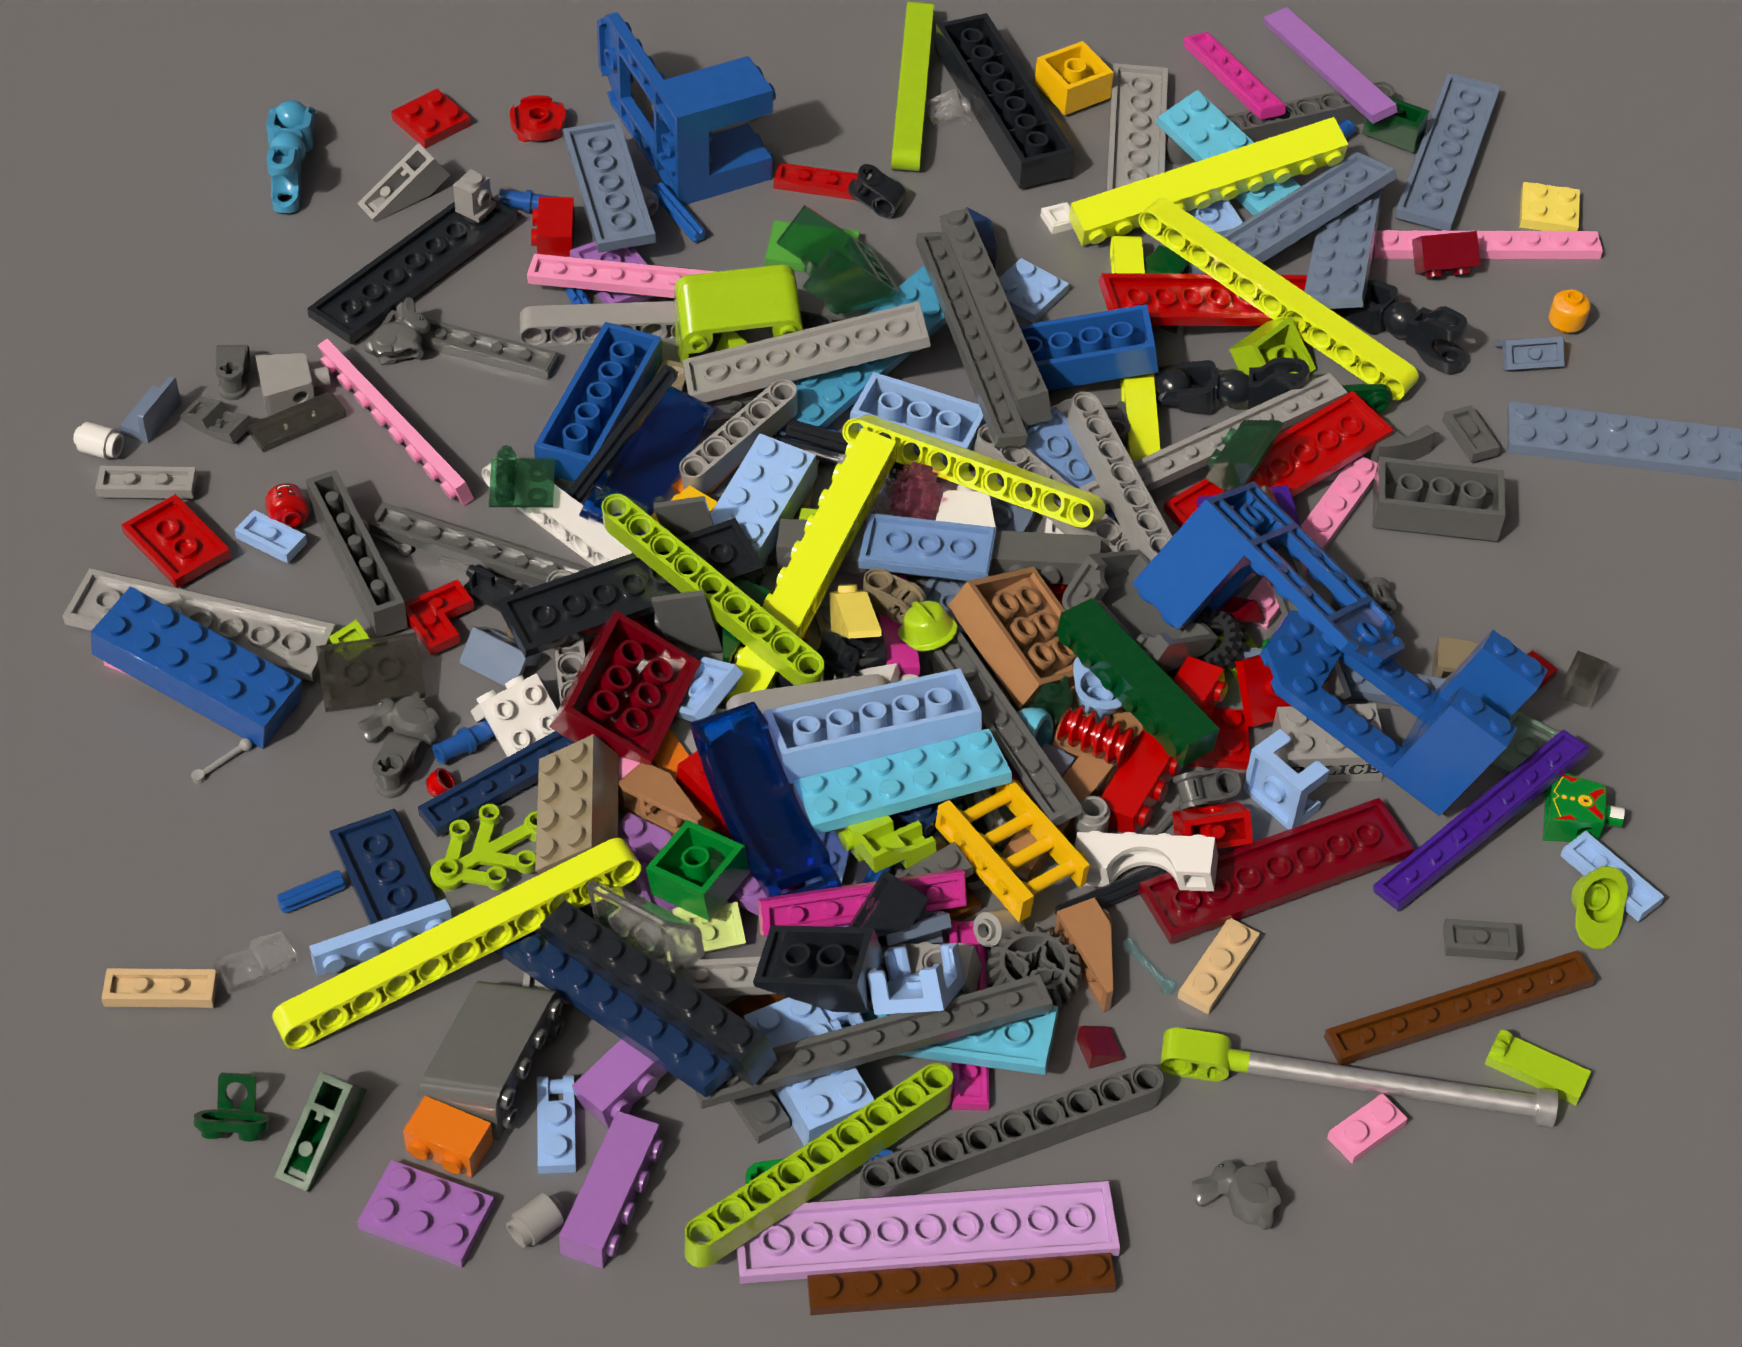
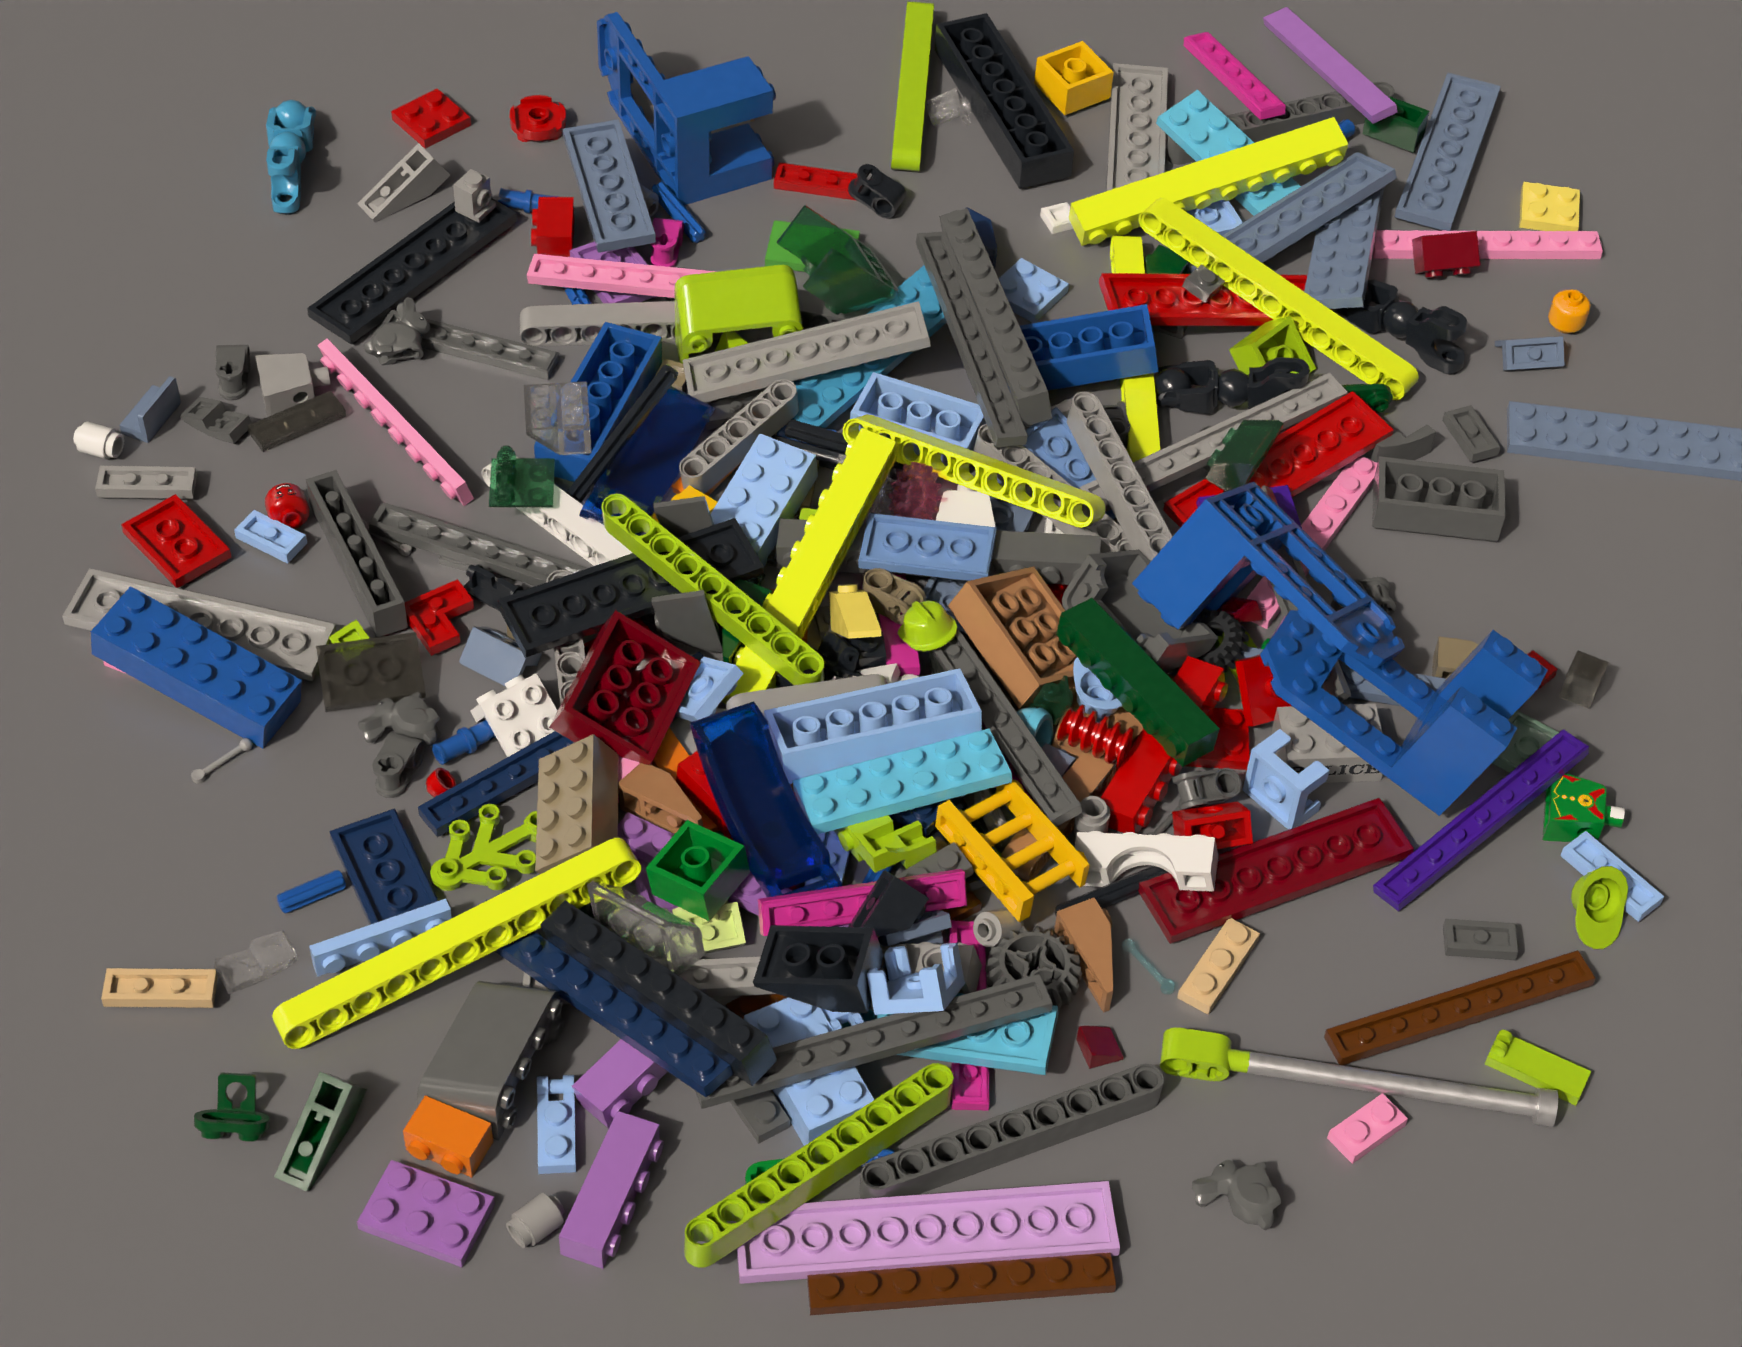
(558, 416): none -> clear slope
(668, 241): none -> dark pink piece
(1203, 283): none -> dark grey plate

